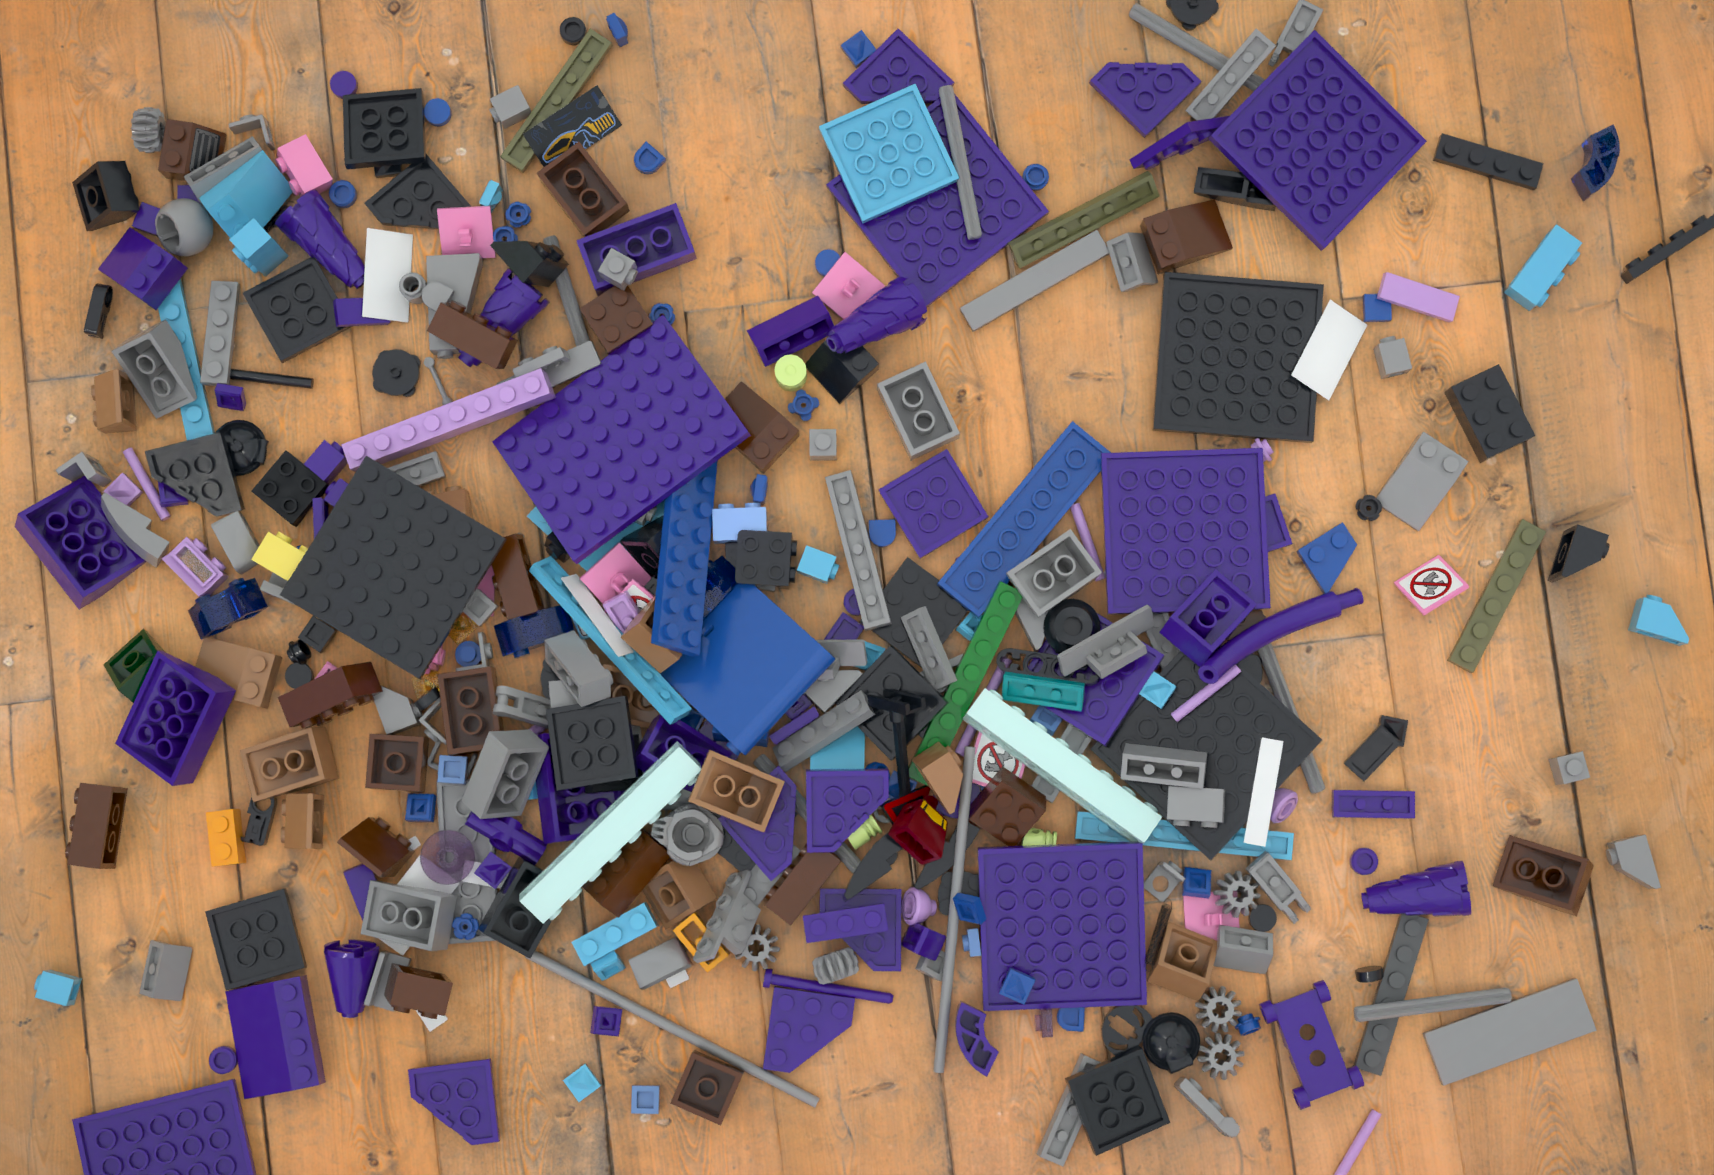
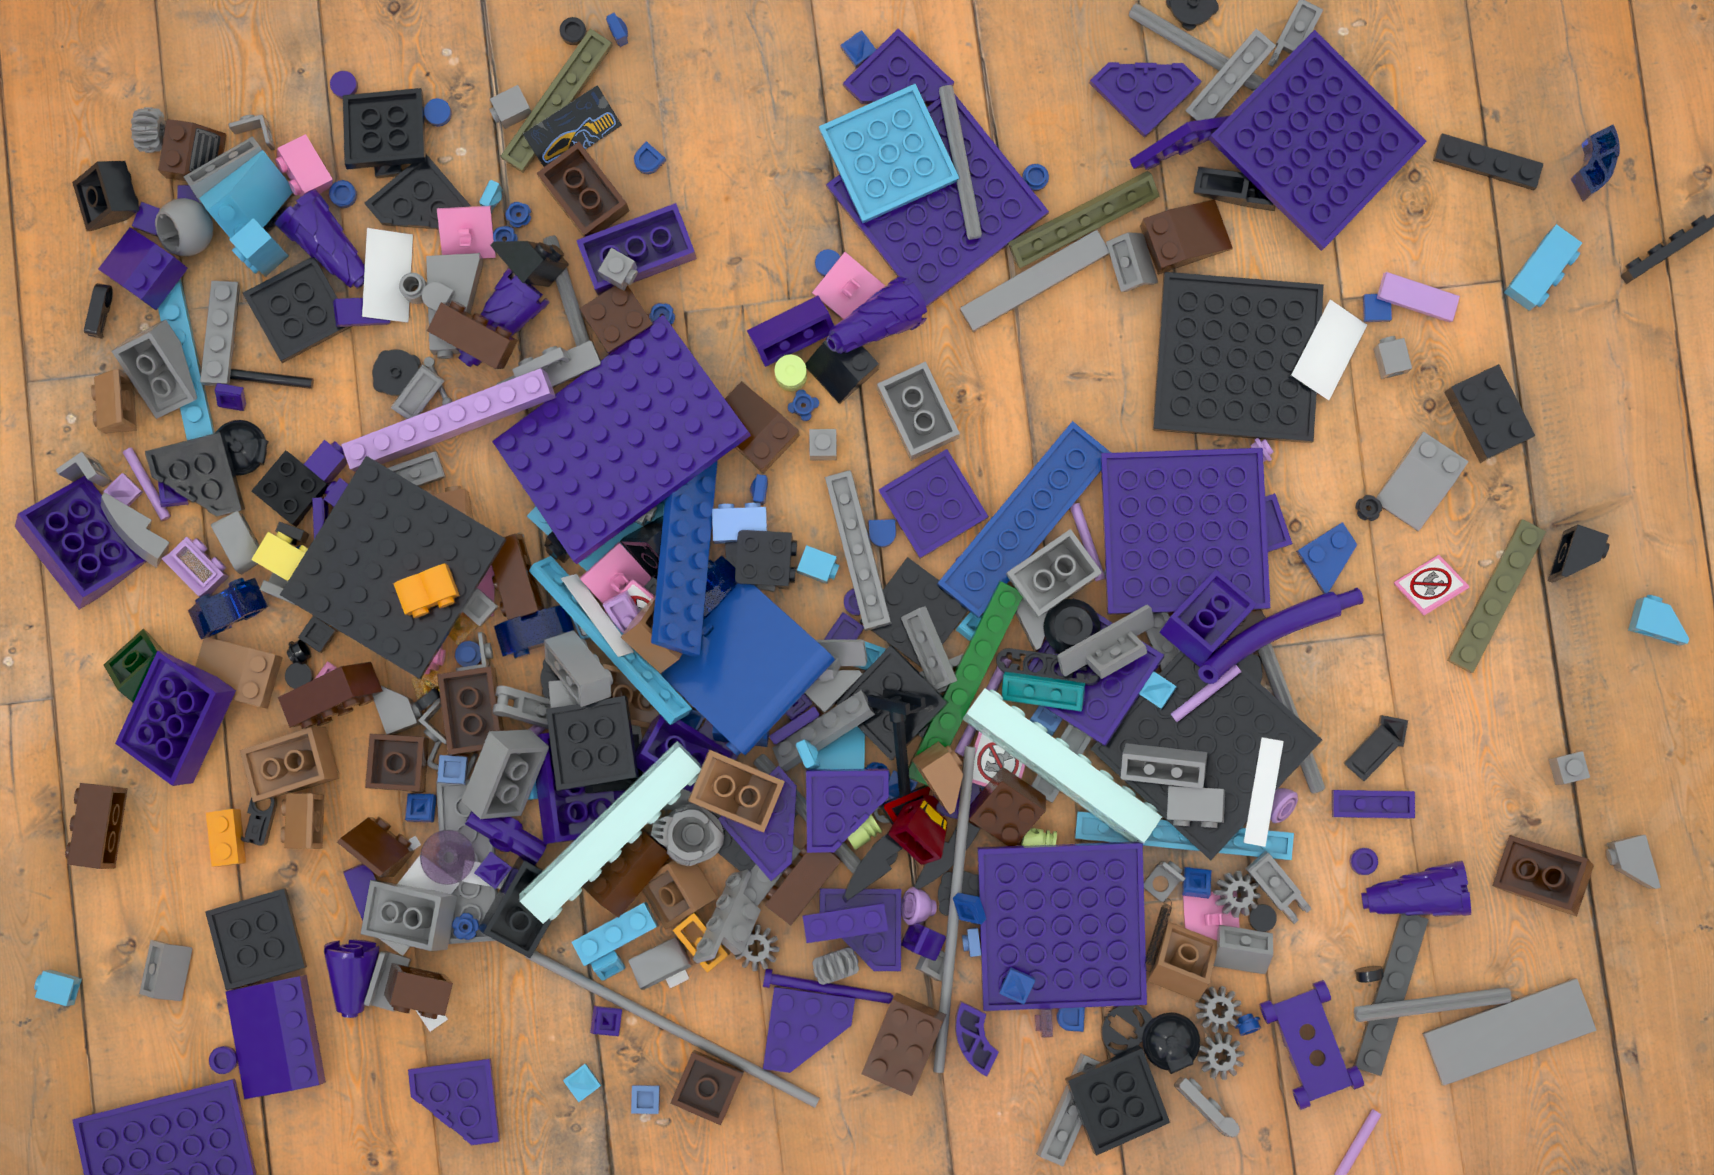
(293, 533): none -> black plate
(417, 393): none -> light grey tile
(426, 590): none -> light orange brick
(808, 754): none -> medium azure tile
(903, 1044): none -> reddish brown brick

